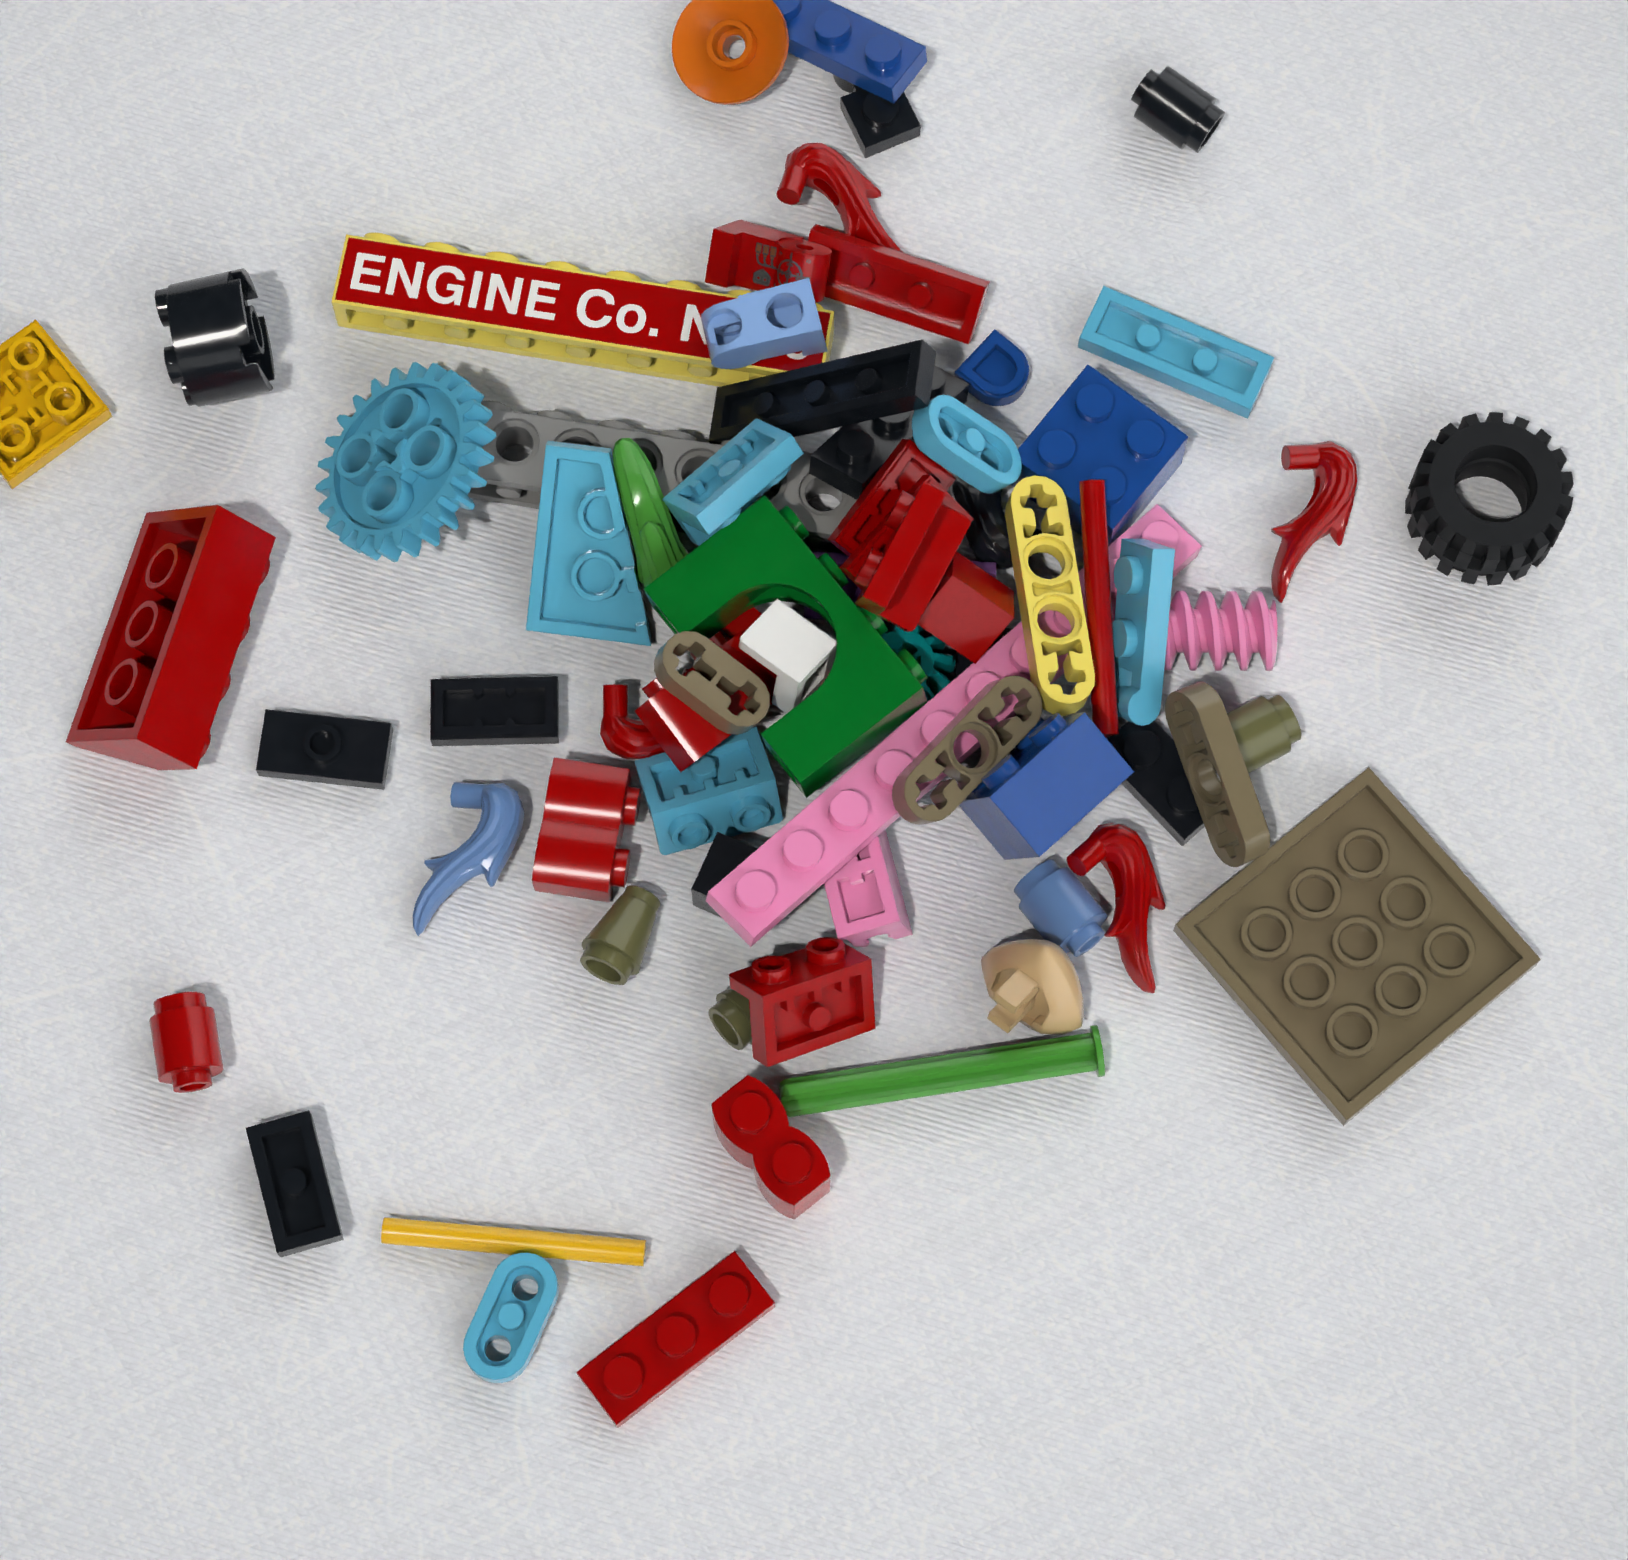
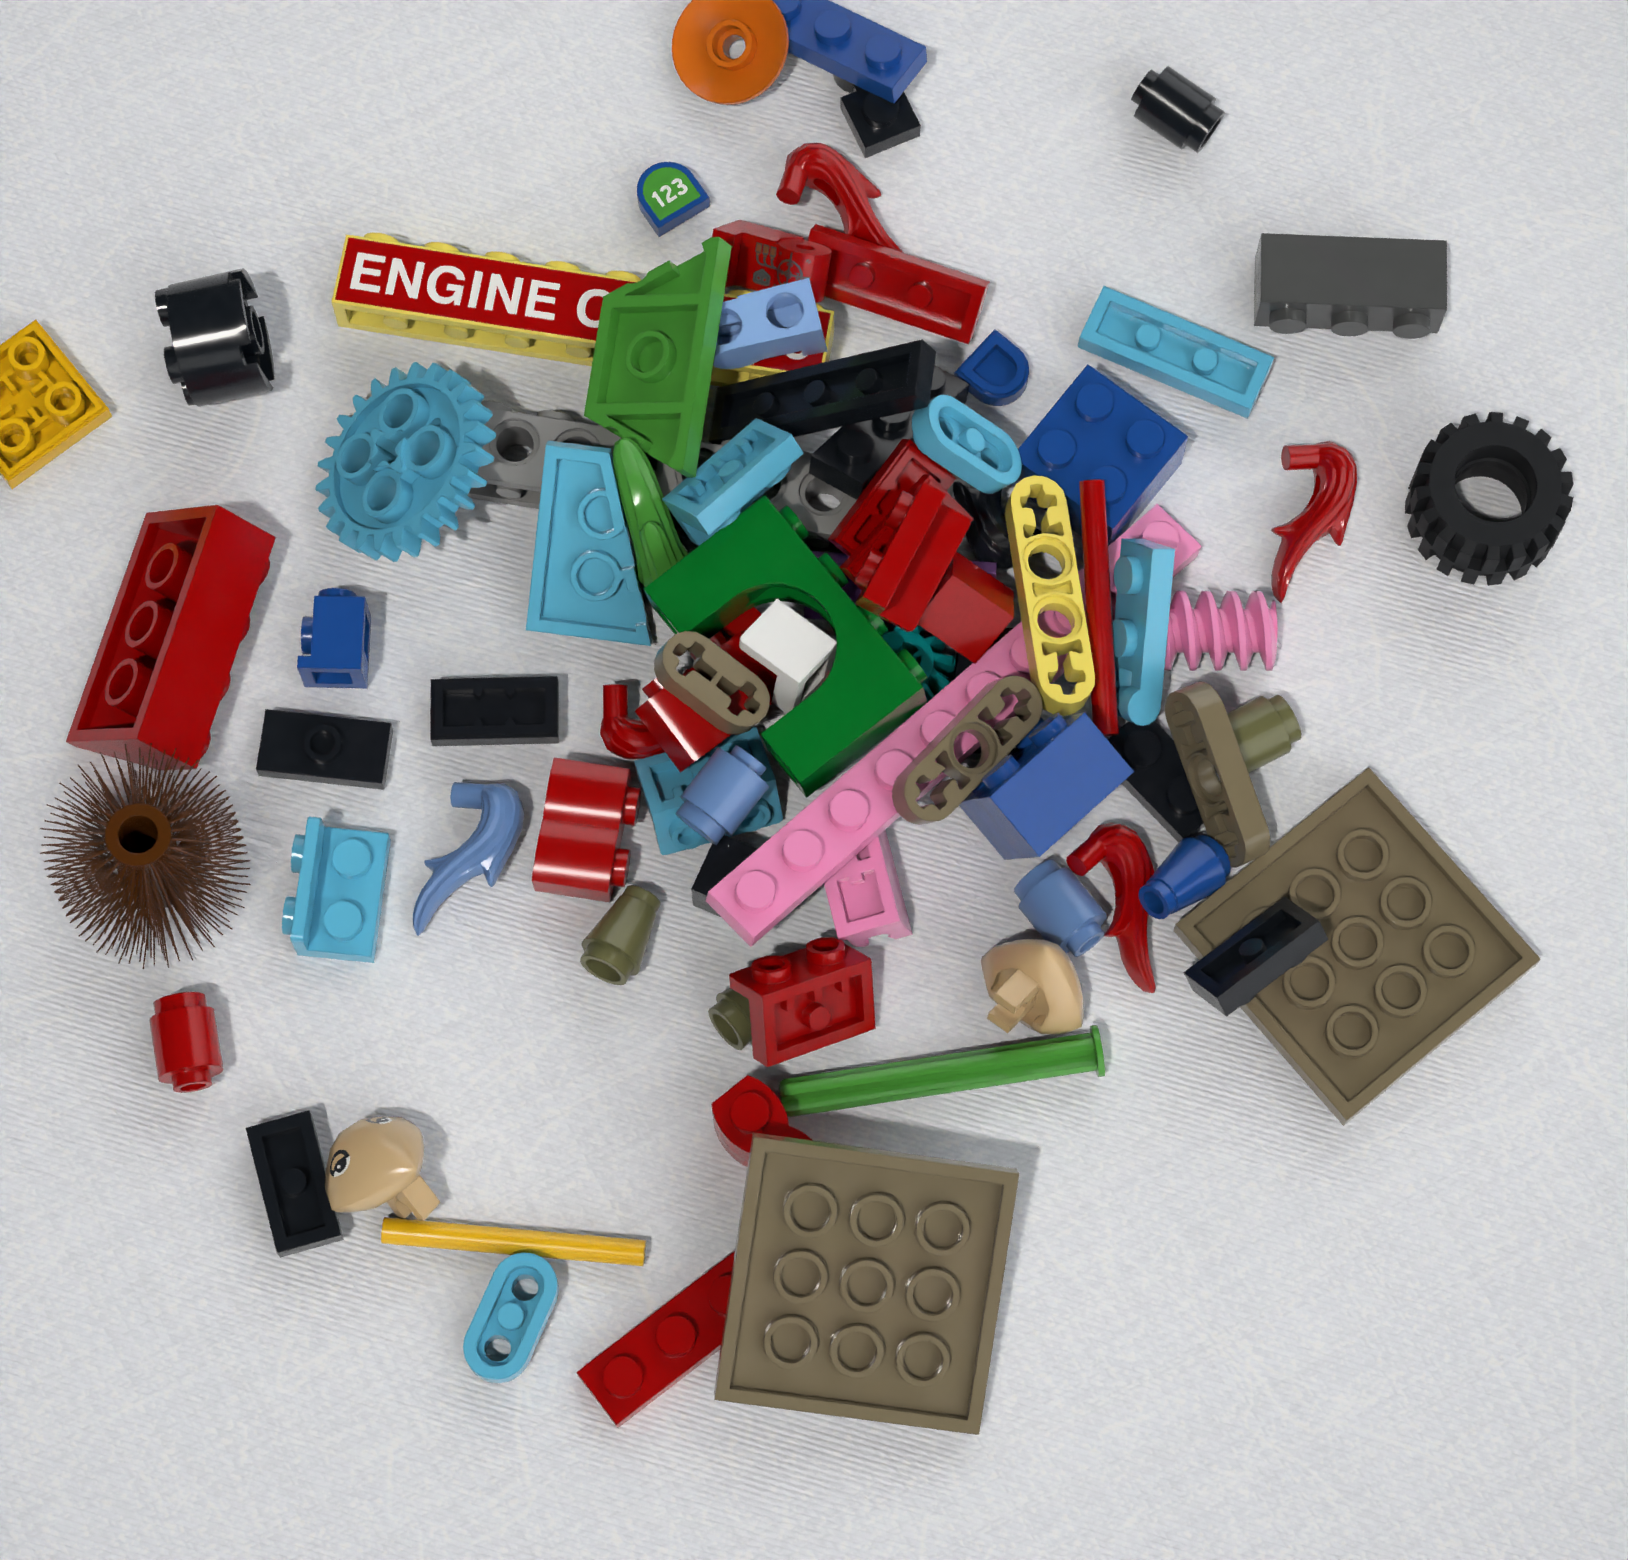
(146, 856): none -> reddish brown piece
(336, 641): none -> blue brick
(336, 892): none -> medium azure bracket
(379, 1164): none -> tan piece
(659, 356): none -> bright green wing
(669, 196): none -> tile
(722, 794): none -> medium blue brick
(866, 1283): none -> dark tan plate
(1186, 876): none -> blue cone
(1256, 956): none -> black plate
(1350, 284): none -> dark grey brick

